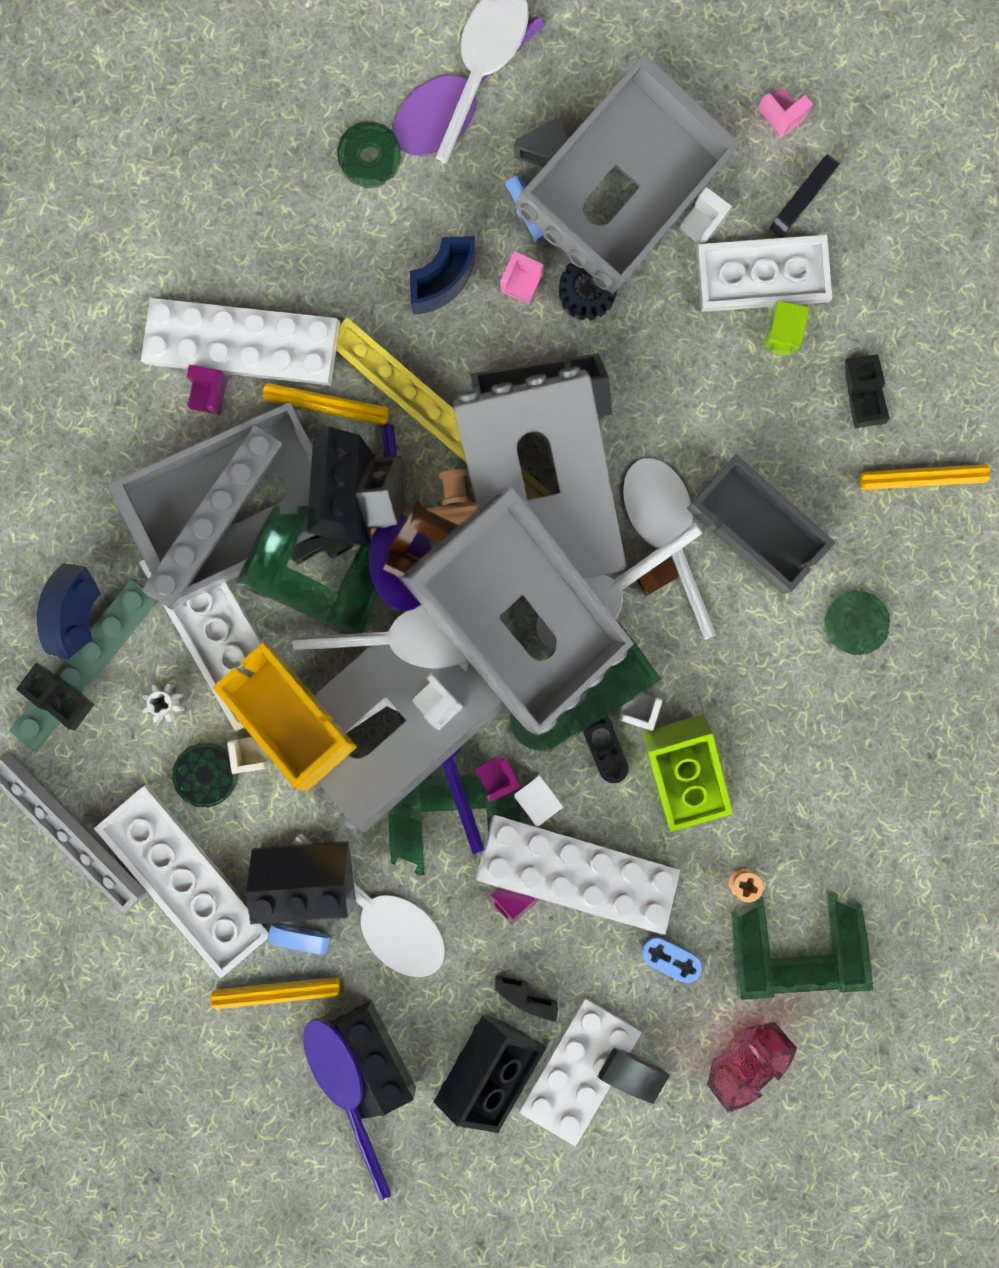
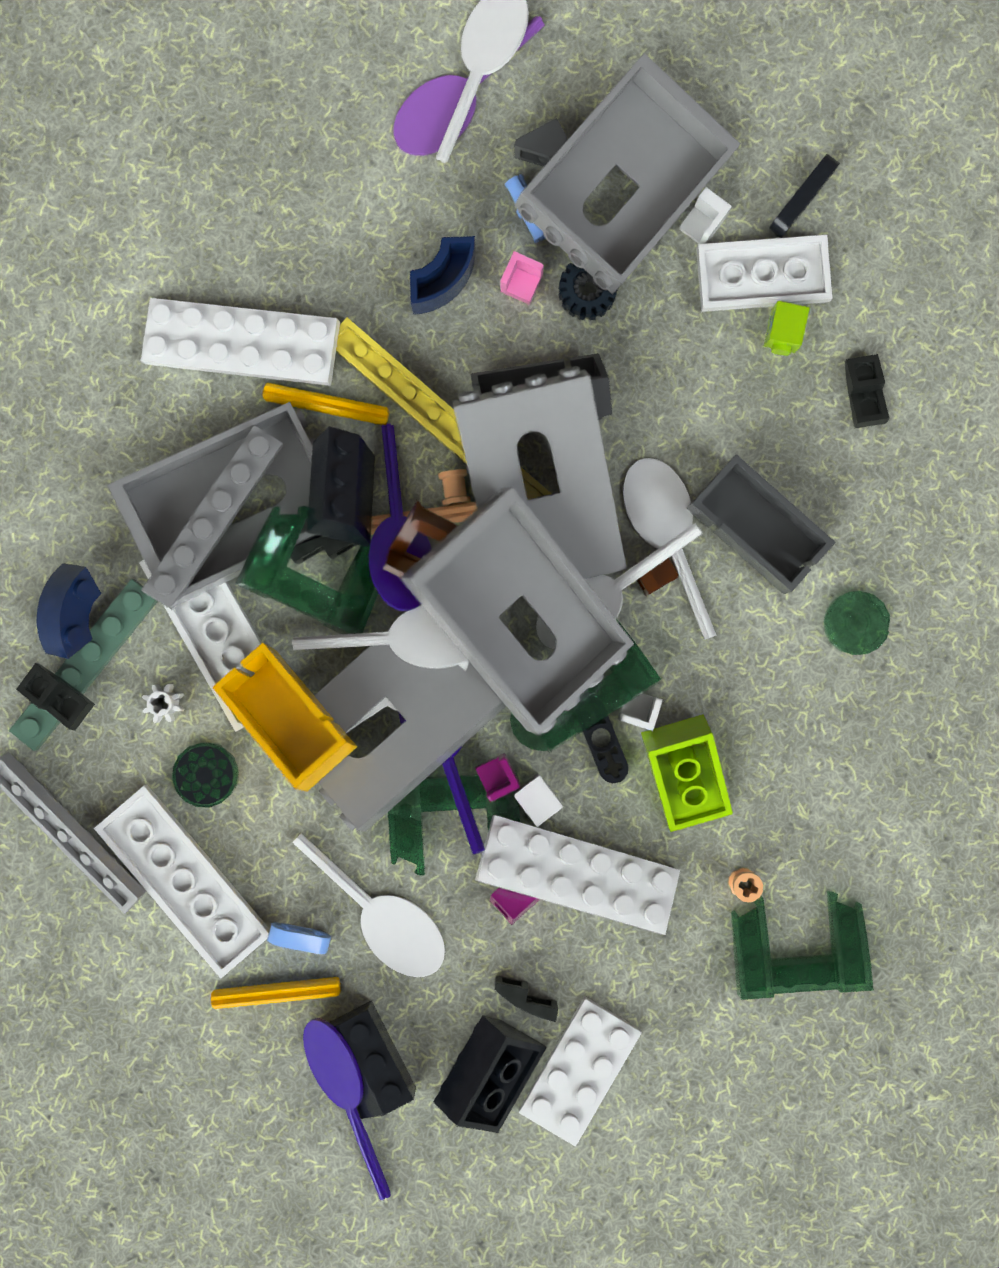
(207, 389): magenta panel -> none
(247, 755): white panel -> none
(300, 883): black slope -> none
(363, 136): clear green tile -> none
(381, 492): dark grey slope -> none
(437, 703): white panel -> none
(633, 1076): pearl dark grey slope -> none
(674, 952): light blue beam -> none
(750, 1066): clear pink brick -> none
(783, 111): bright pink panel -> none
(924, 477): yellow axle -> none

